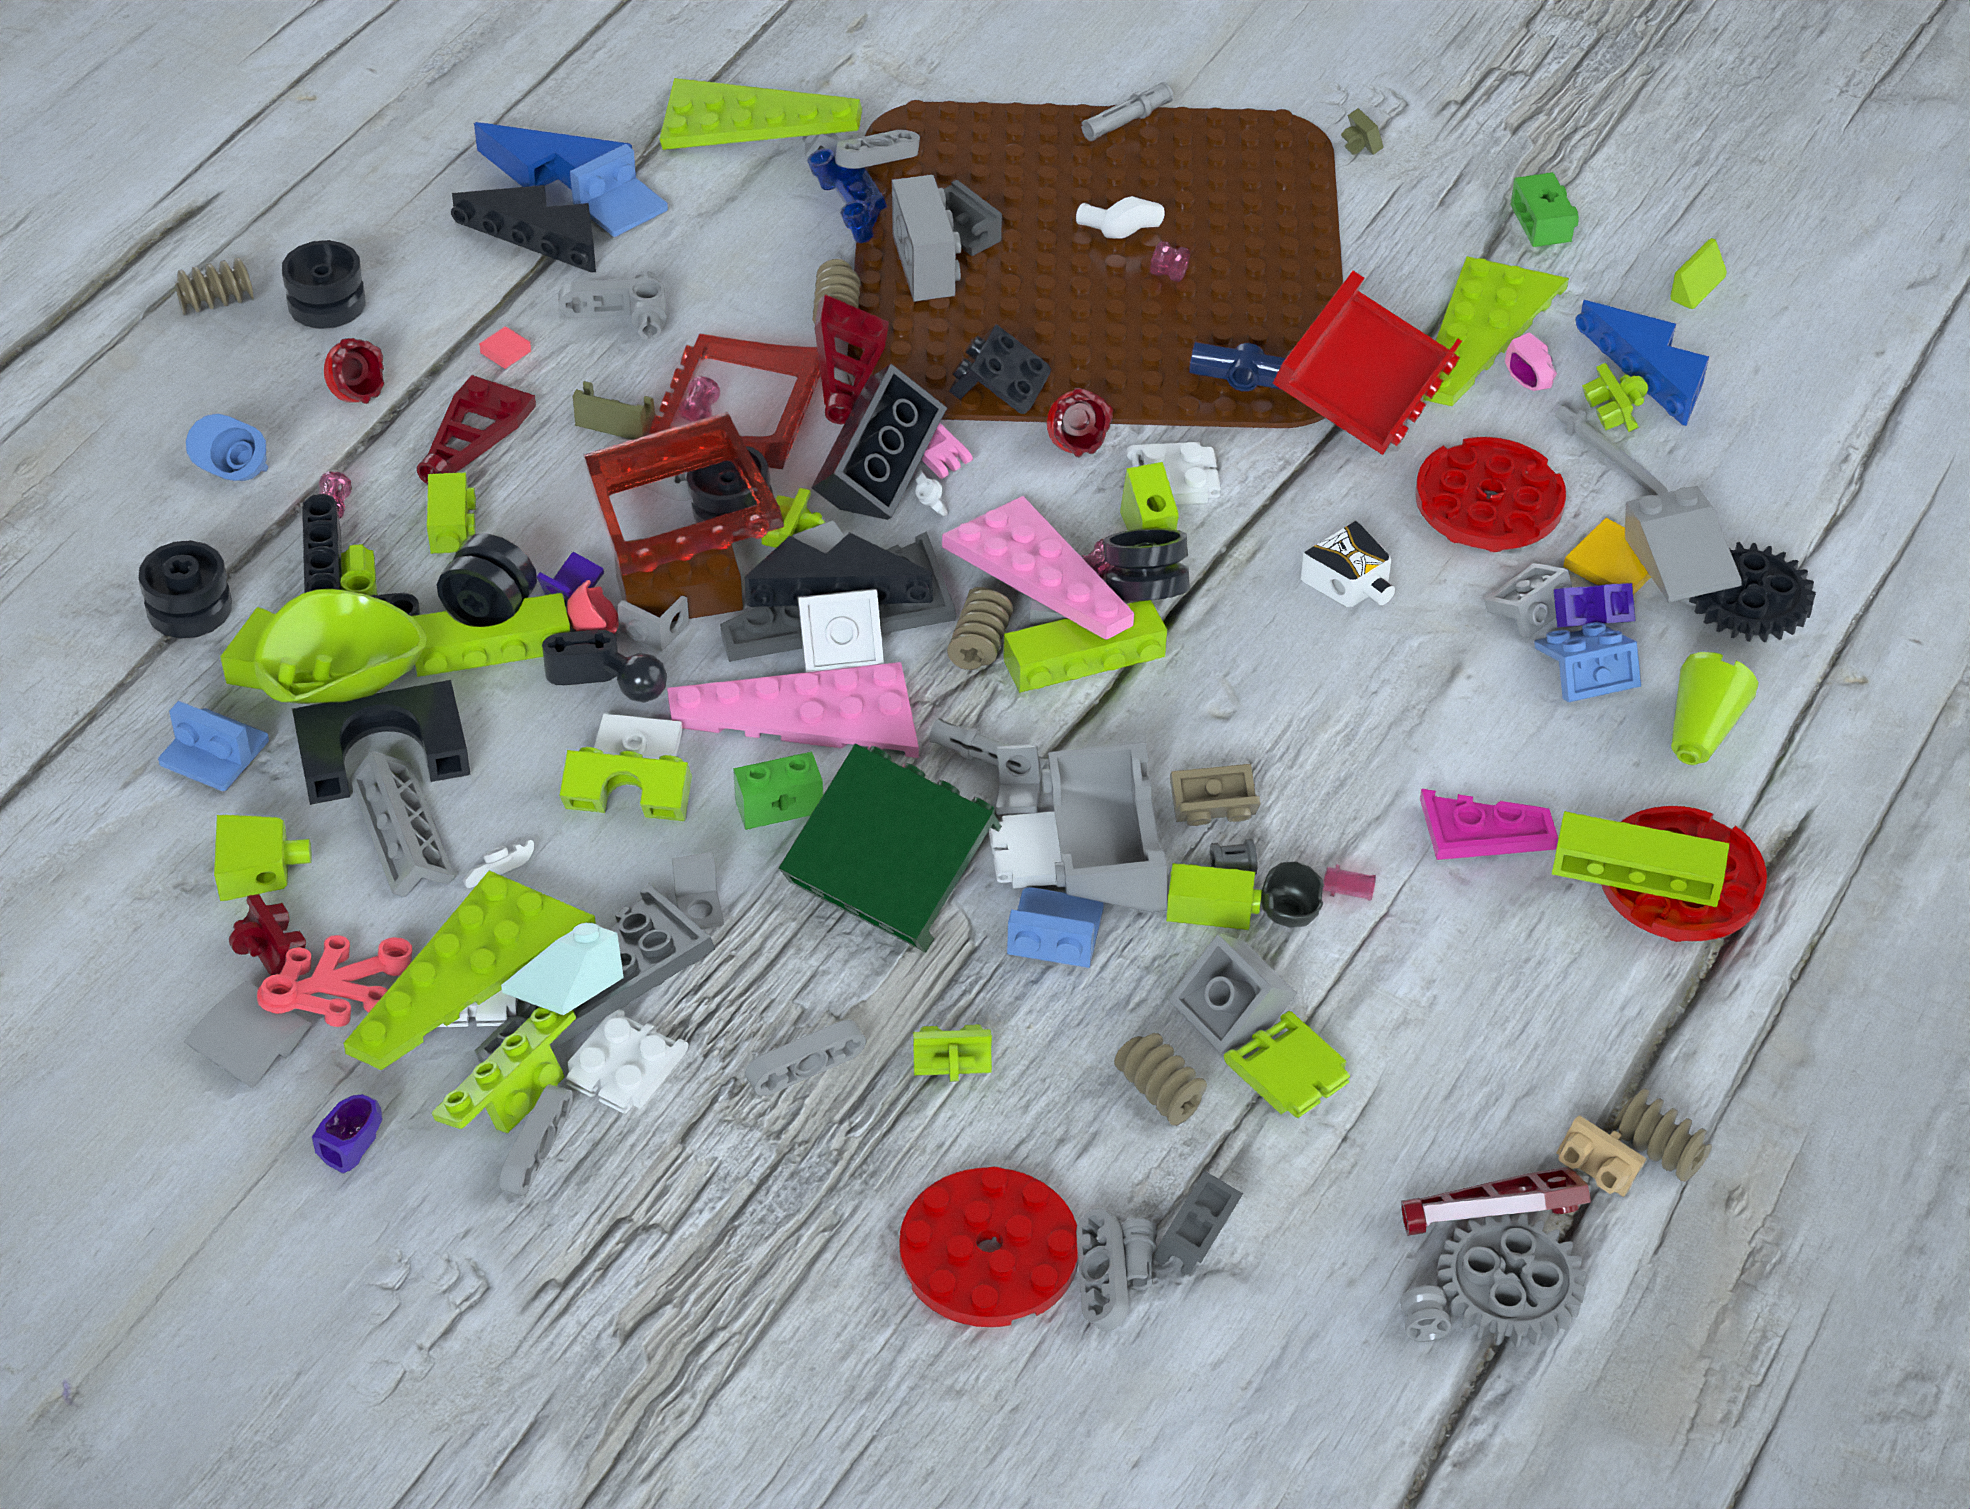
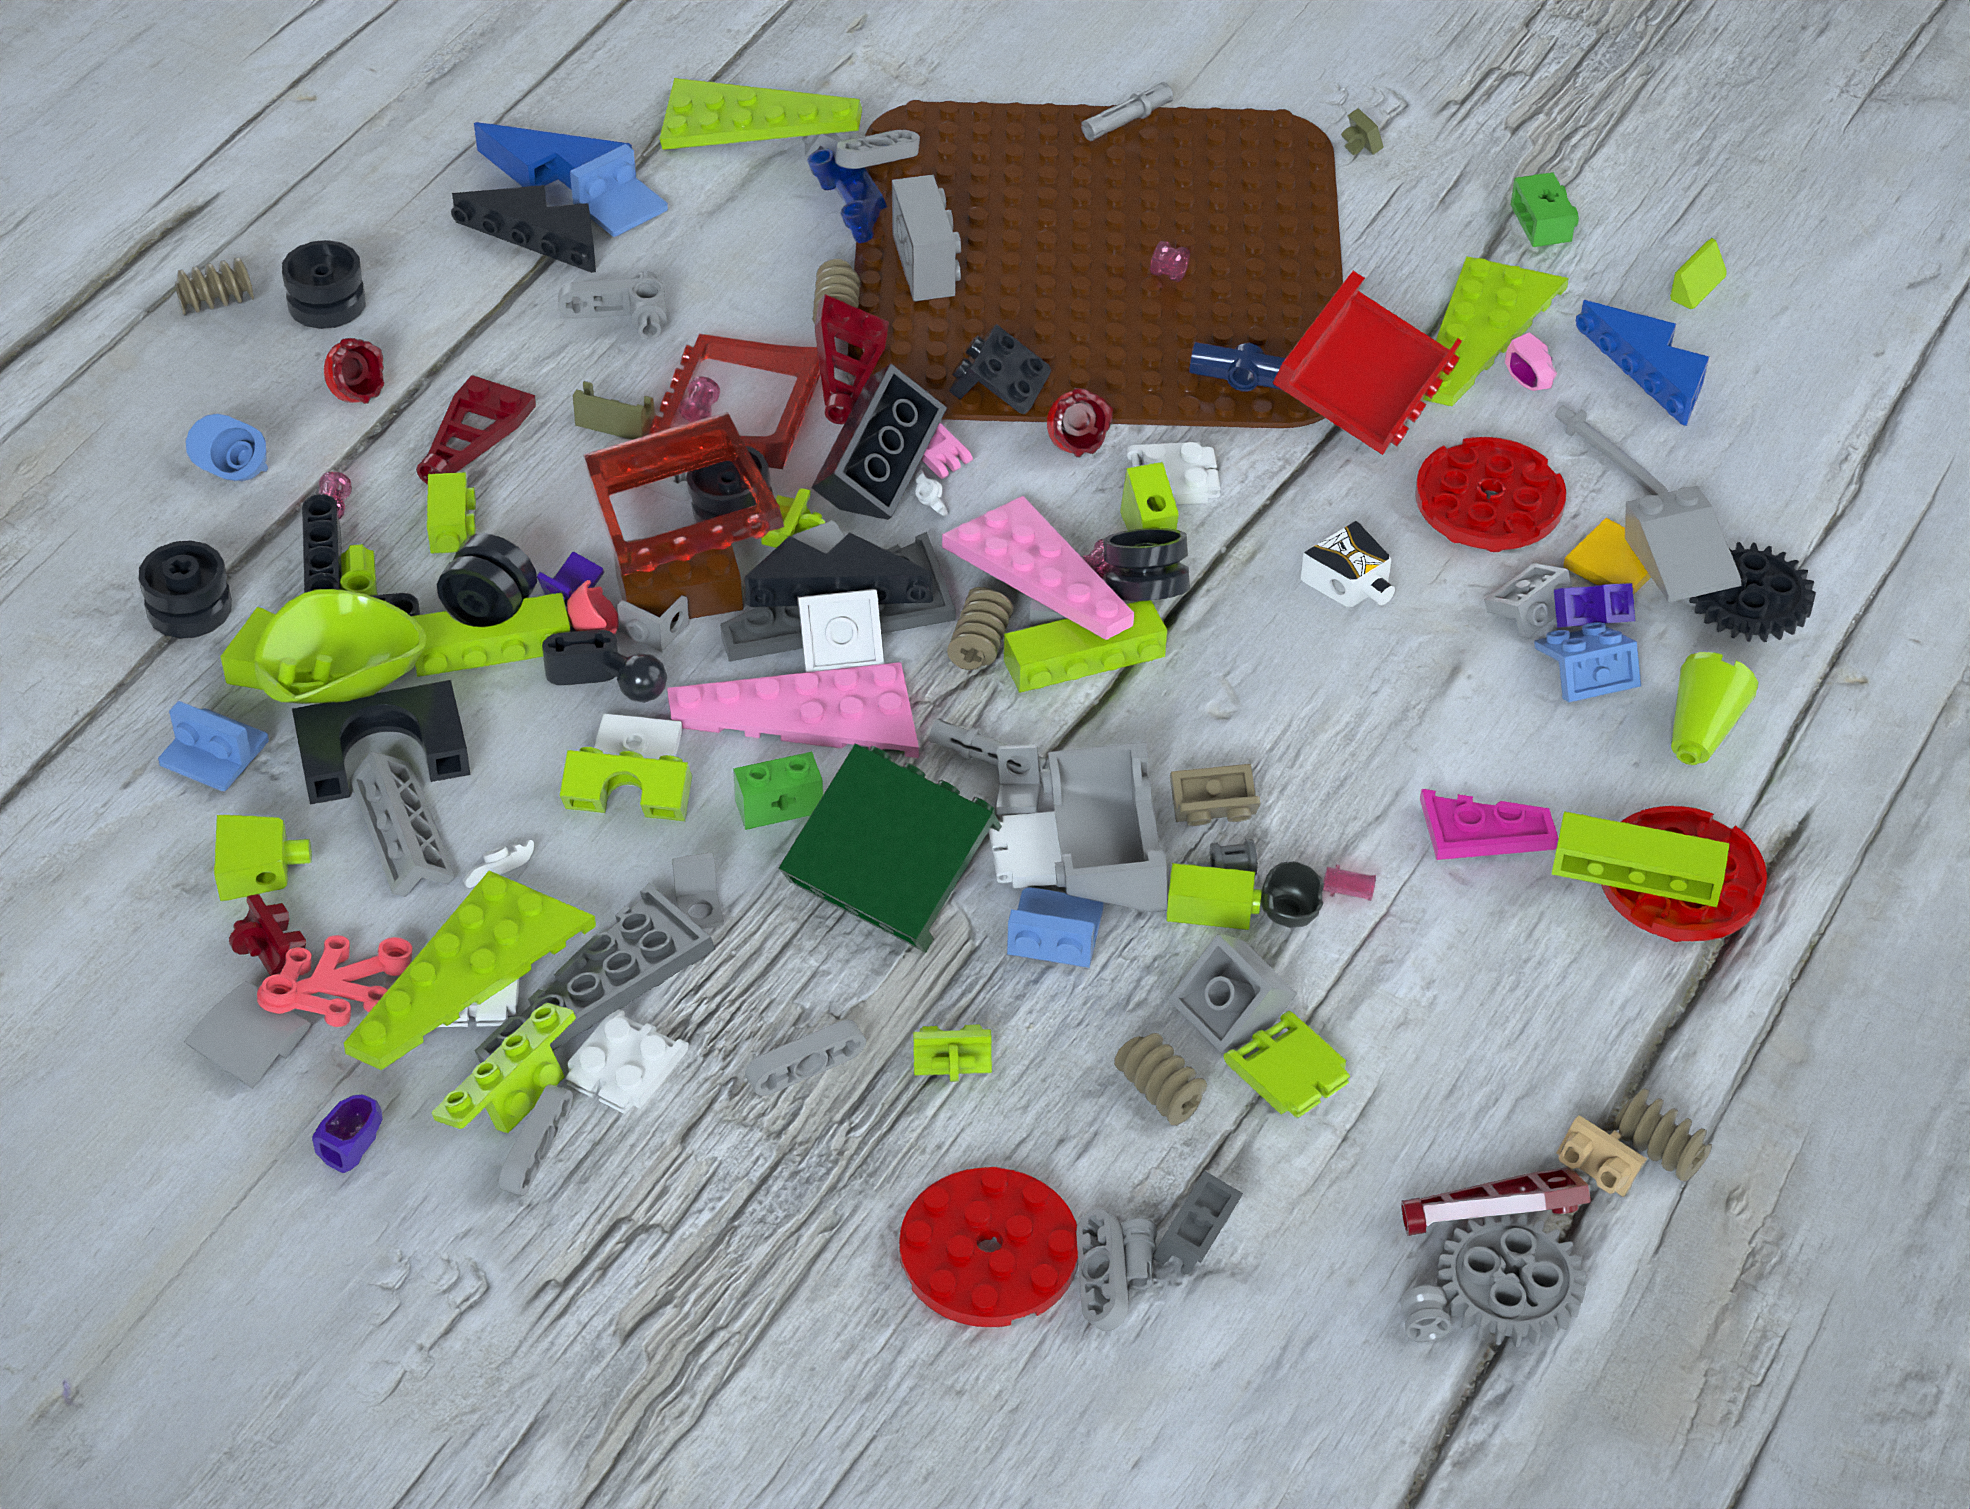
(505, 347): coral tile -> none
(569, 970): light aqua slope -> none
(972, 218): dark grey hinge -> none
(1122, 218): white arm -> none
(1620, 397): lime hips -> none

